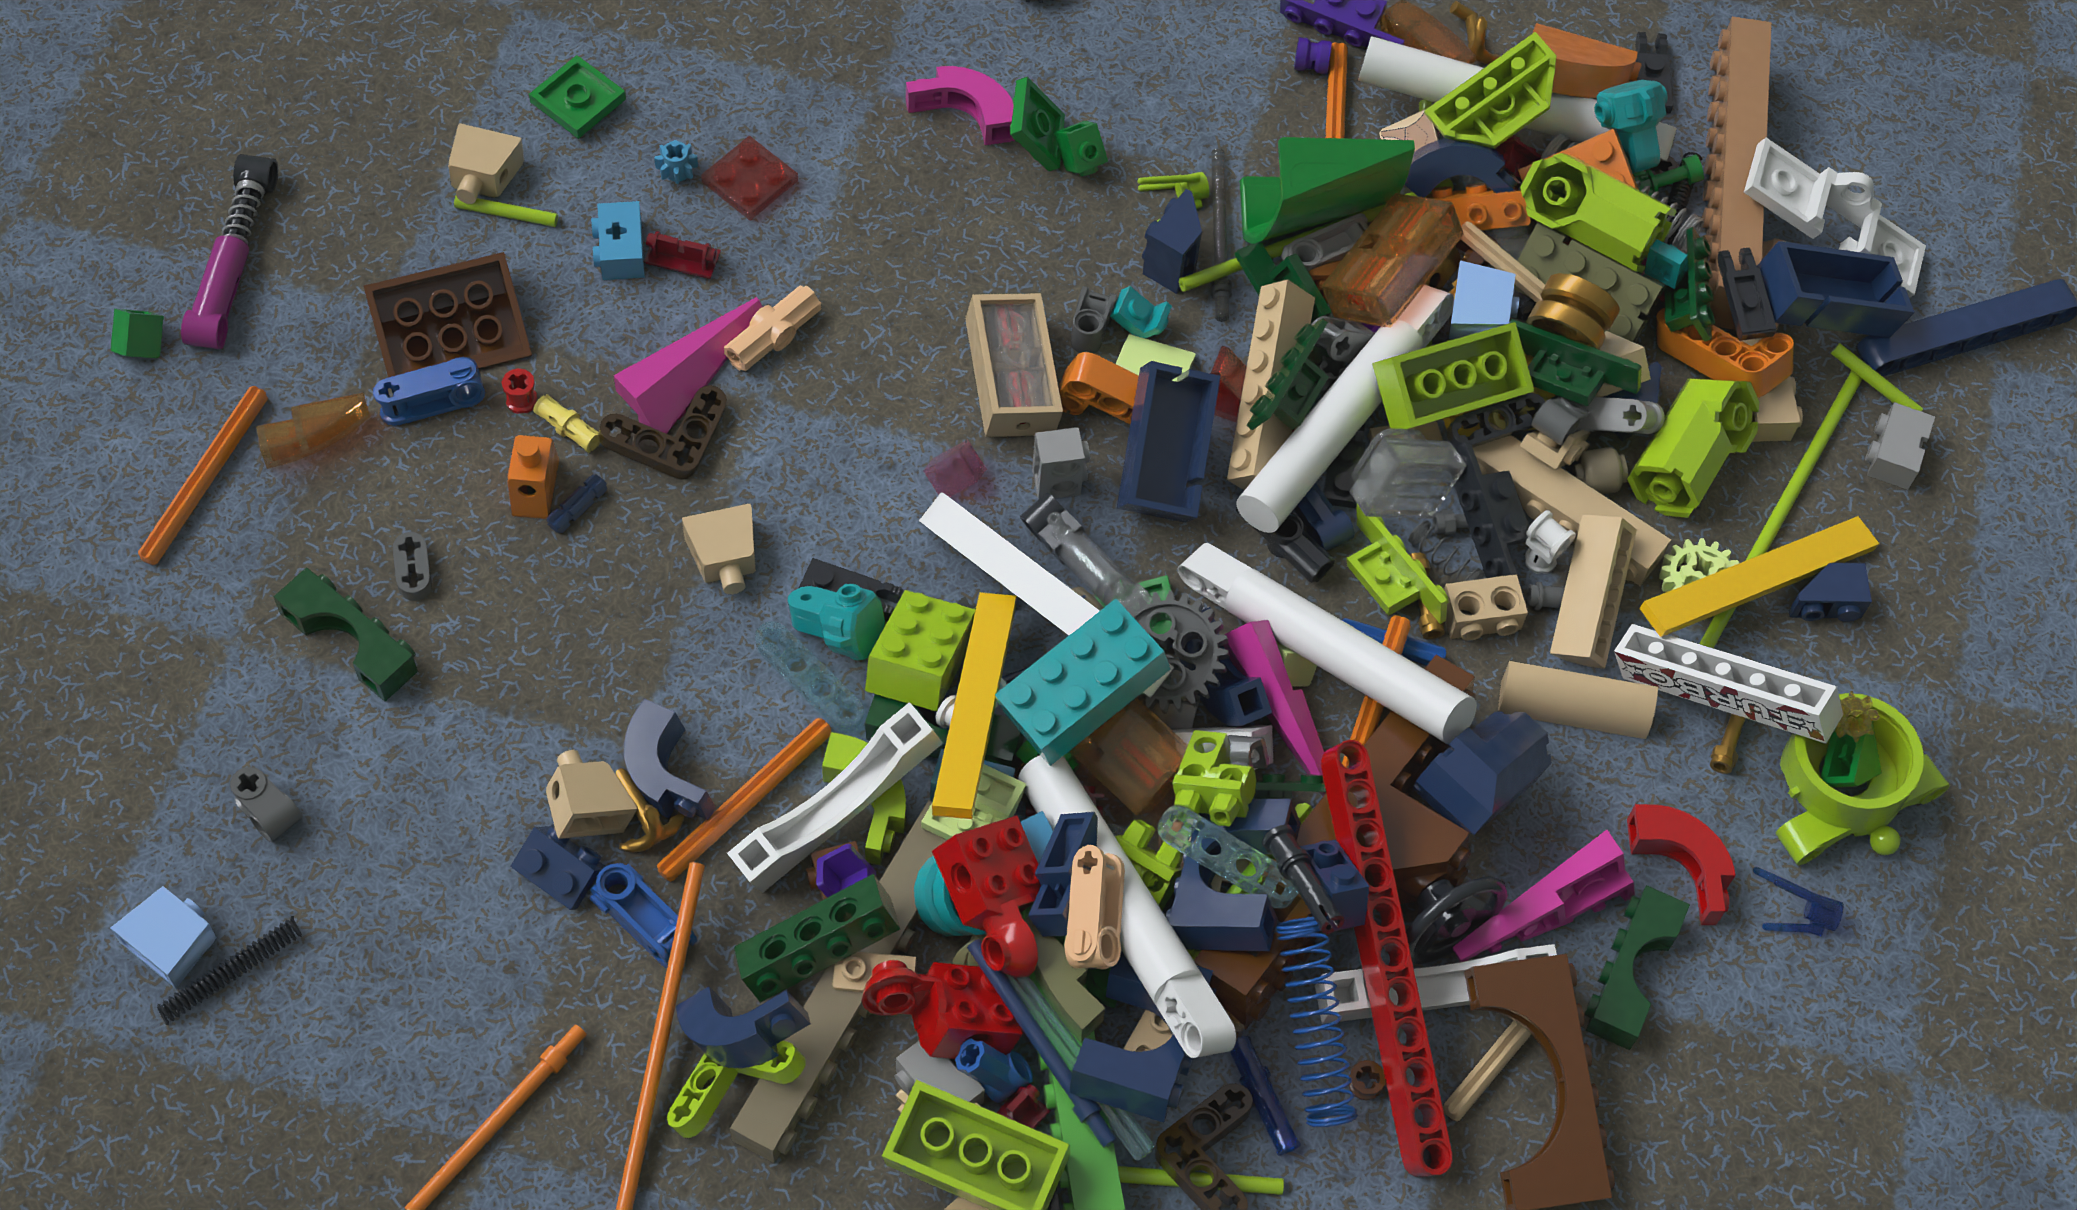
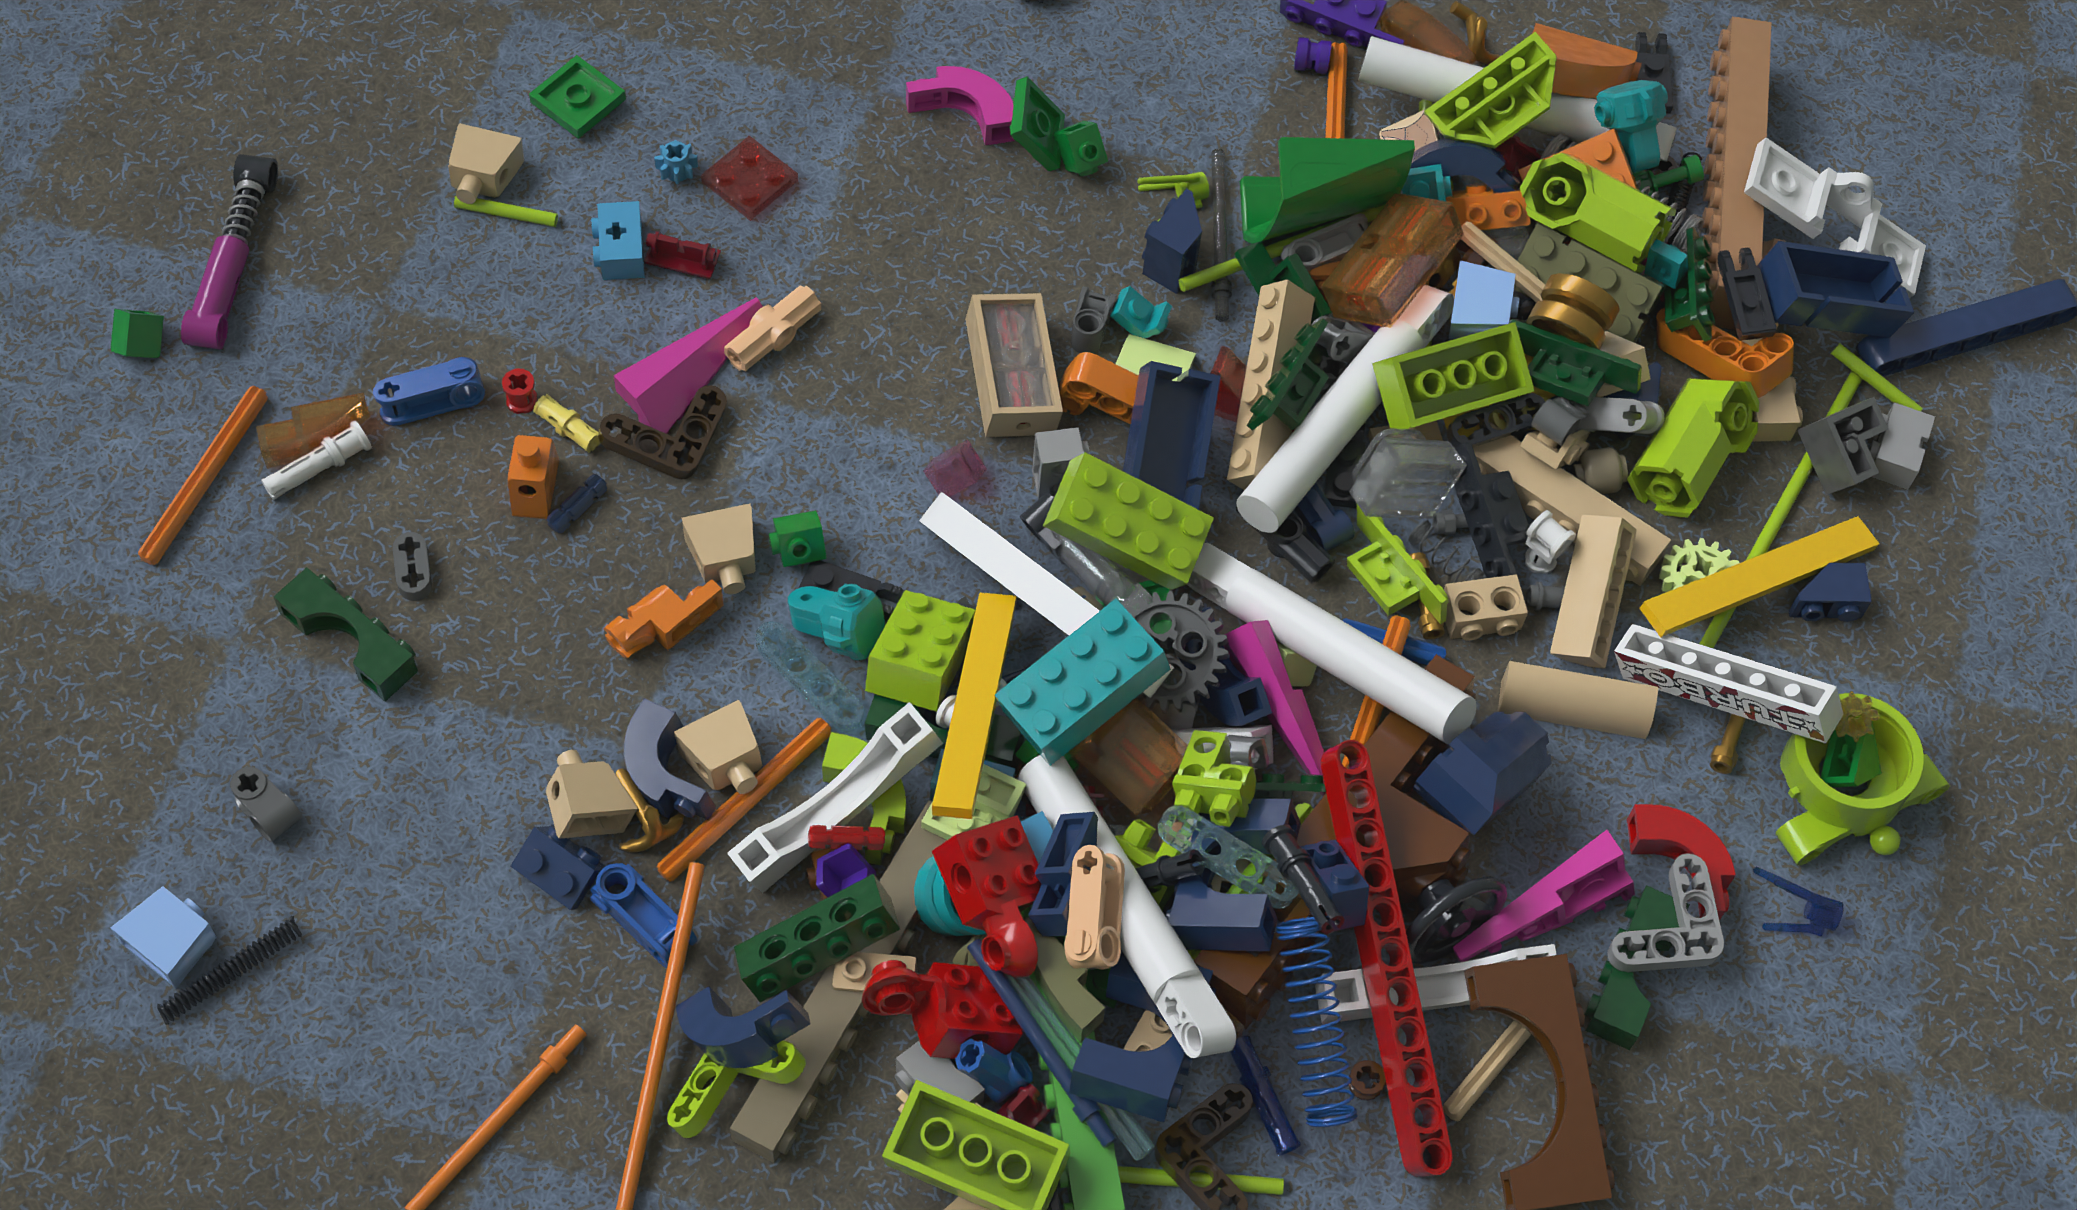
(331, 452): none -> white pin
(448, 315): reddish brown slope -> none
(664, 617): none -> orange plate
(722, 748): none -> tan torso
(798, 538): none -> green brick
(840, 835): none -> red axle
(1128, 521): none -> lime brick
(1169, 869): none -> black axle
(1428, 183): none -> teal bracket
(1690, 928): none -> light grey beam
(1839, 445): none -> flat silver brick

